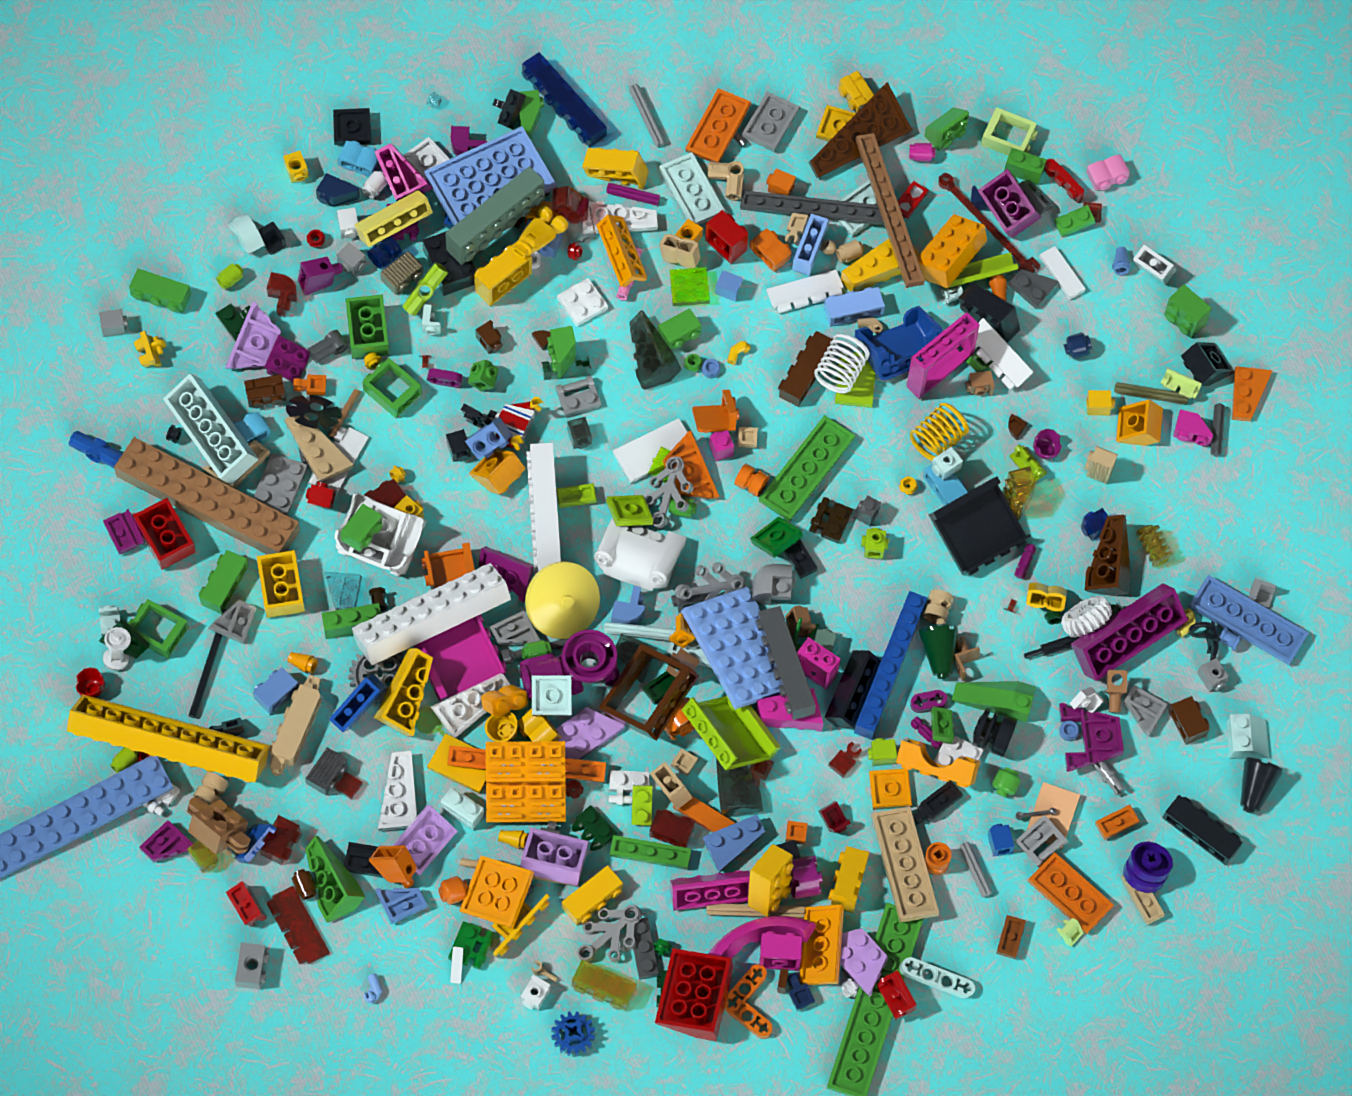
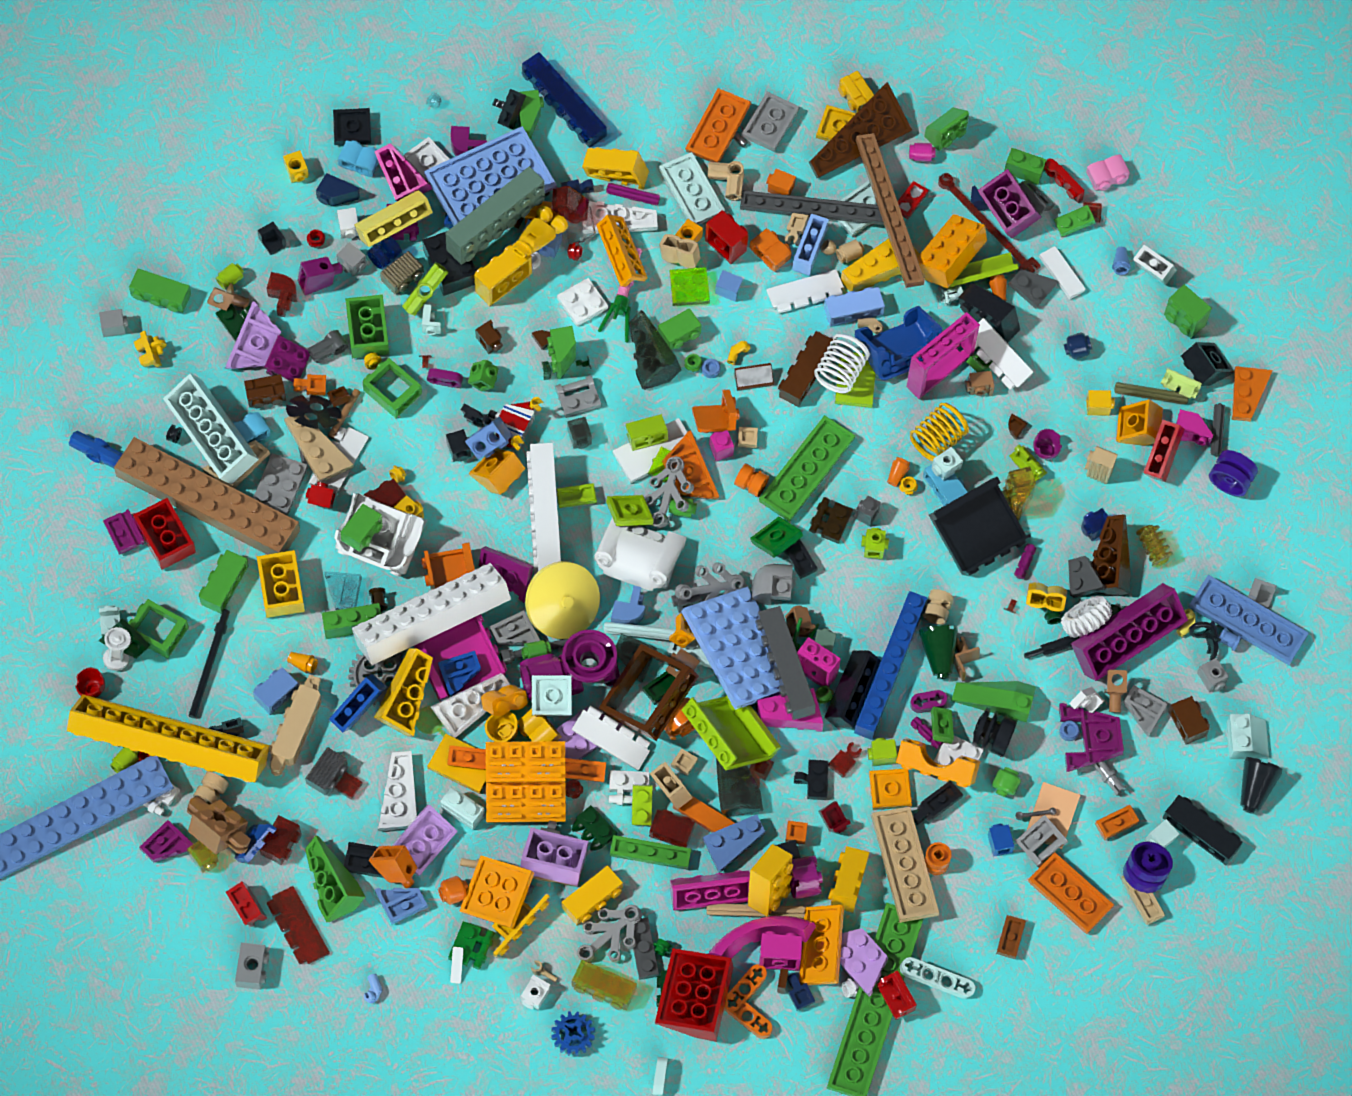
(229, 297): none -> medium nougat bracket
(235, 621): light grey wing -> none
(247, 233): light aqua brick -> none
(304, 884): reddish brown brick -> none
(338, 396): none -> reddish brown tile
(374, 184): white brick -> none
(459, 671): none -> blue wing
(514, 838): yellow cone -> none
(585, 187): none -> dark blue plate
(606, 737): none -> white windscreen
(619, 307): none -> green plant
(647, 115): light grey axle -> none
(647, 432): none -> lime hinge
(660, 1074): none -> light aqua beam
(754, 376): none -> flat silver slope
(815, 779): none -> black plate
(824, 694): none -> bright green plate
(898, 471): none -> orange cone
(975, 869): light grey axle -> none
(1003, 146): yellowish green window -> none
(1071, 931): yellowish green tile -> none
(1083, 577): none -> dark grey wing
(1163, 834): none -> light aqua brick
(1164, 450): none -> red brick
(1233, 473): none -> dark purple wheel

